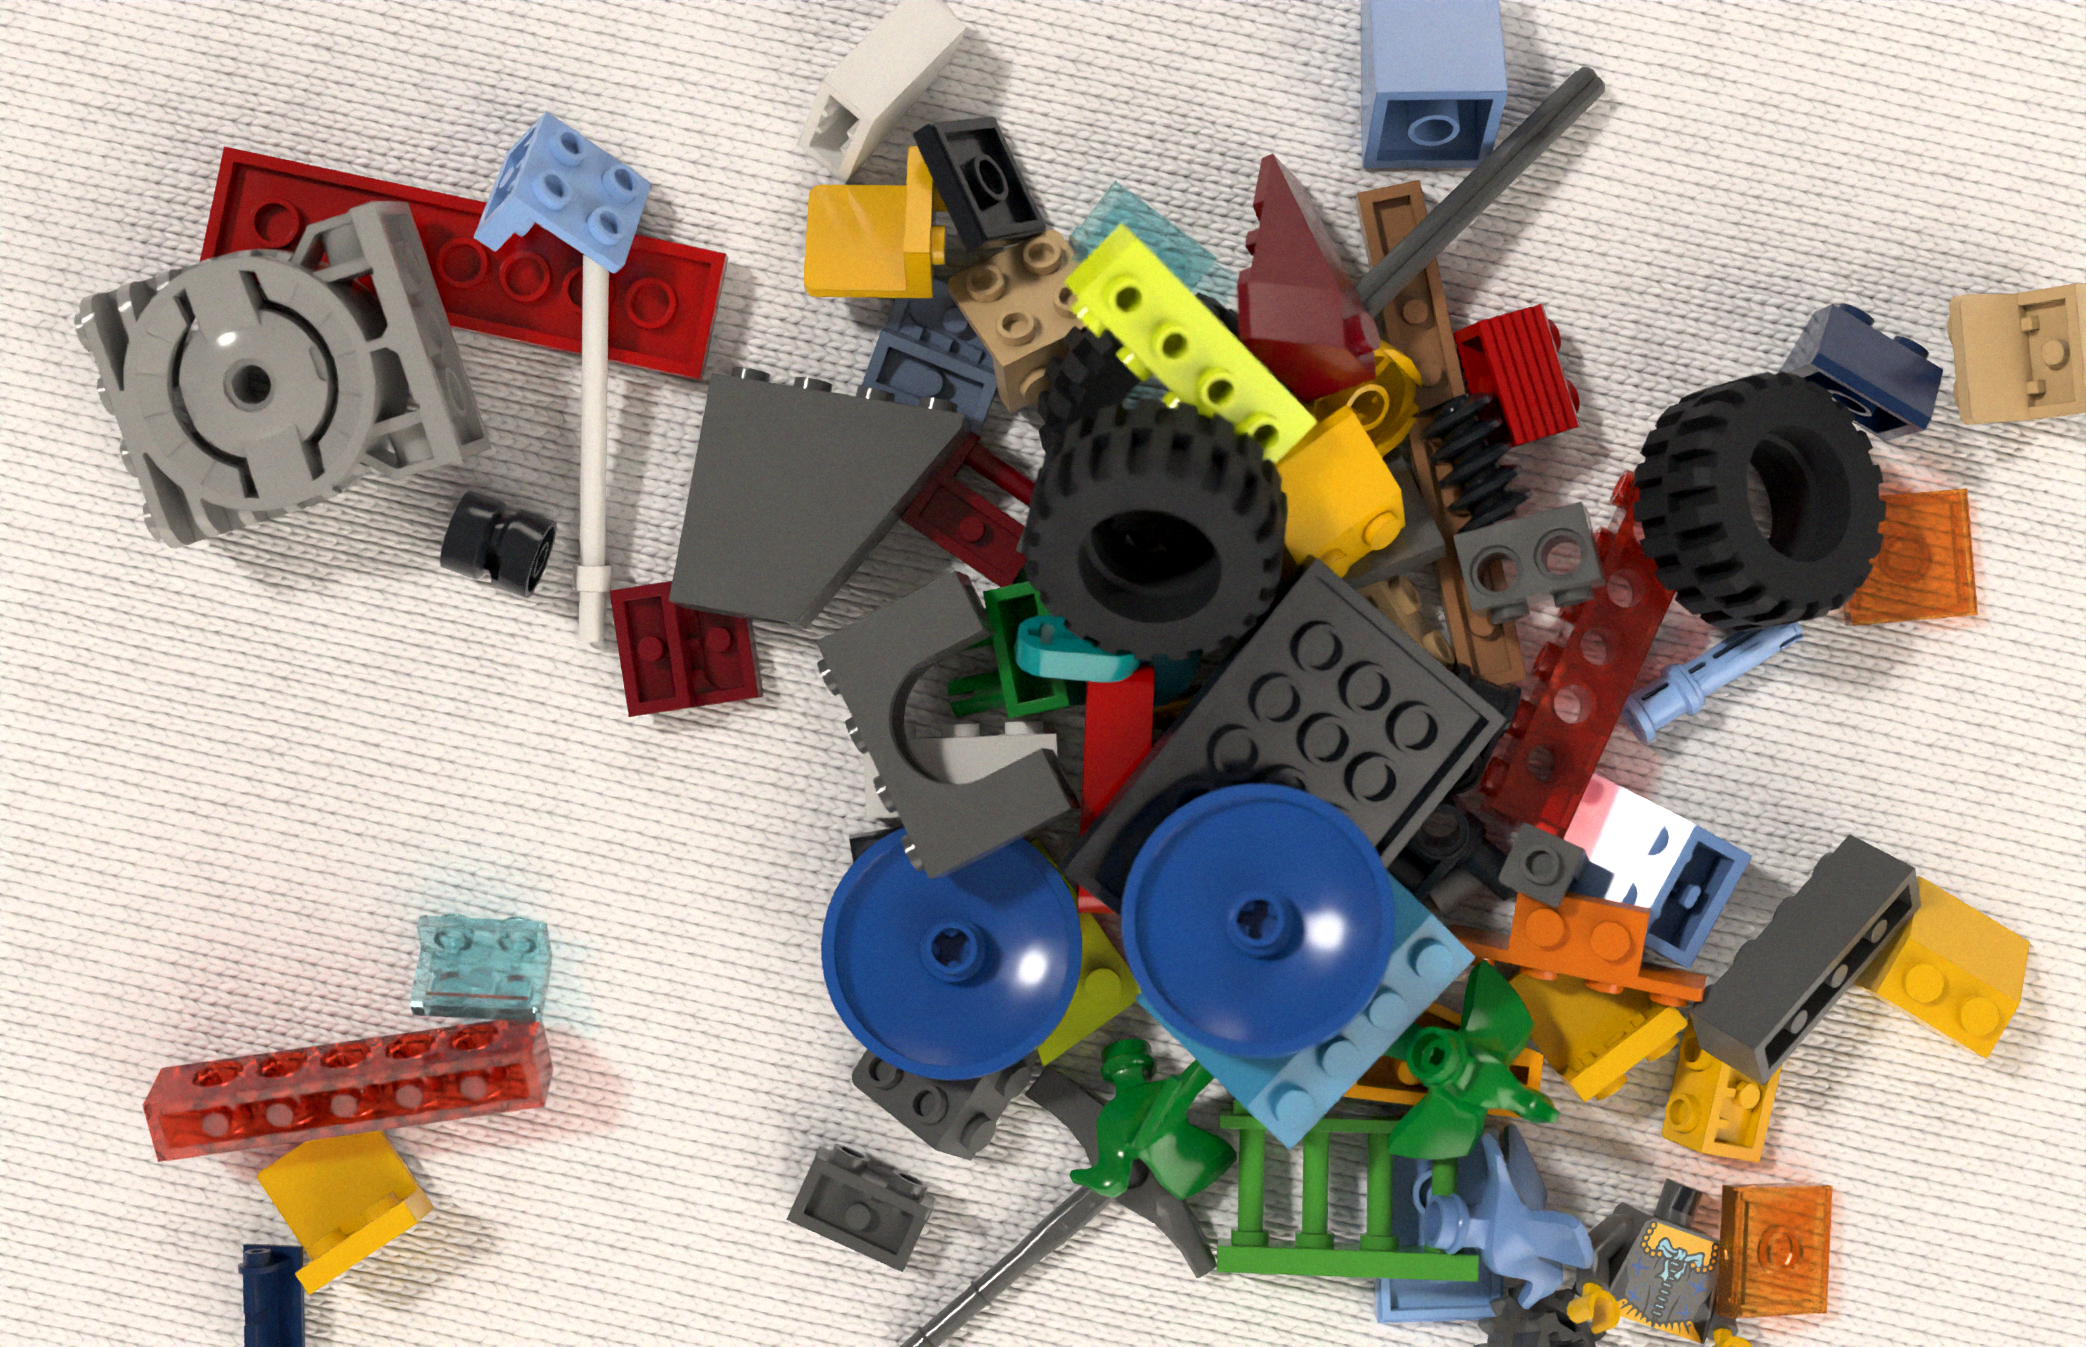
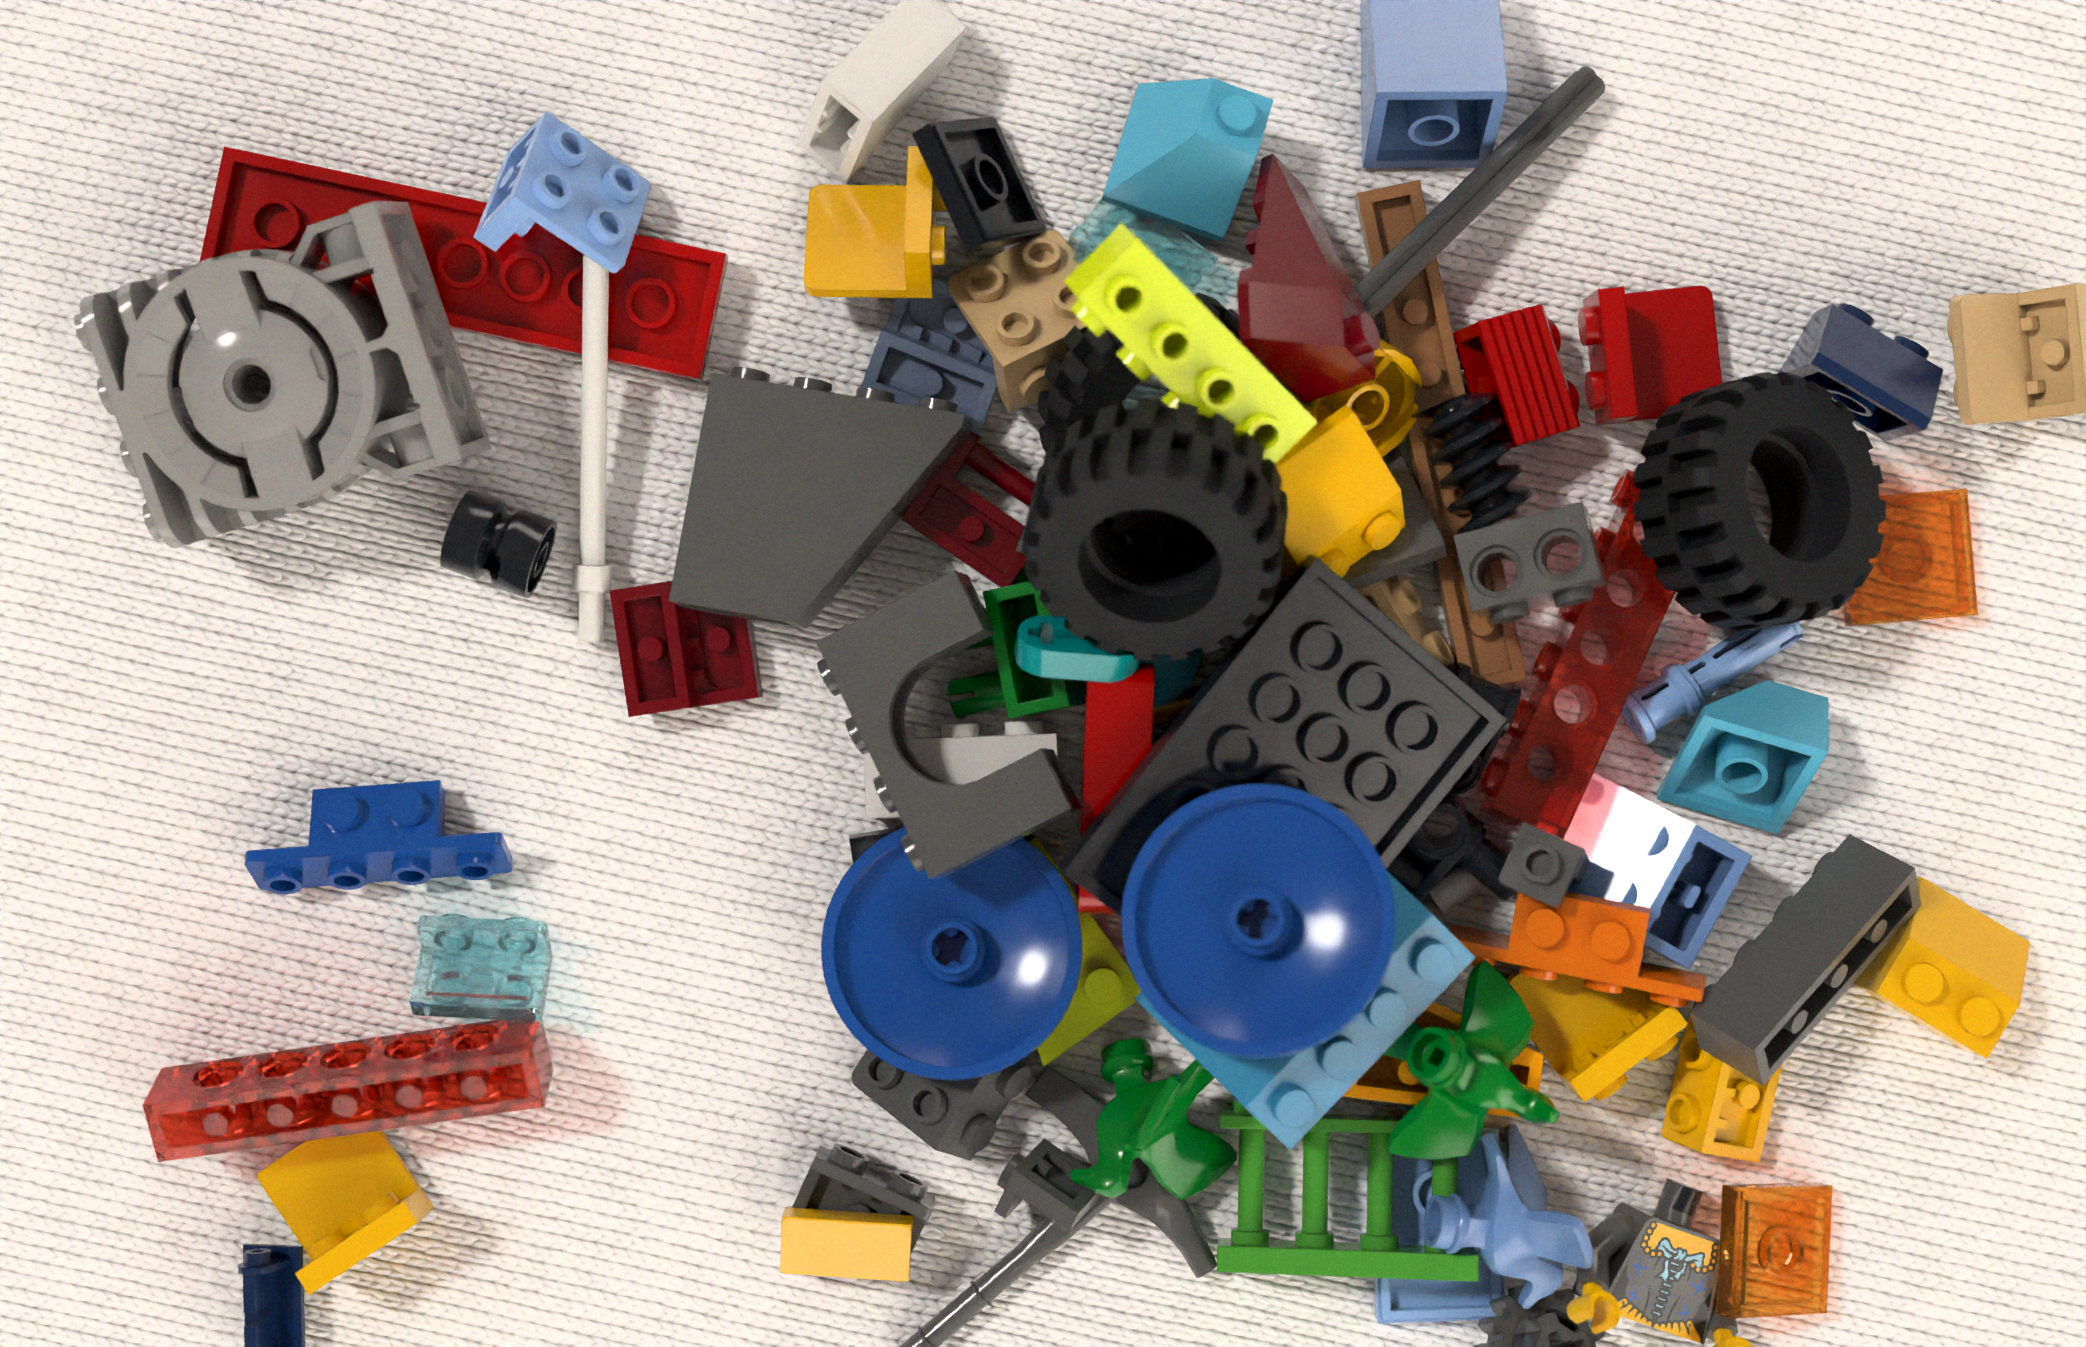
(378, 837): none -> blue bracket
(846, 1244): none -> yellow slope
(1045, 1184): none -> dark grey bracket
(1188, 153): none -> medium azure slope
(1647, 350): none -> red bracket
(1751, 755): none -> medium azure slope

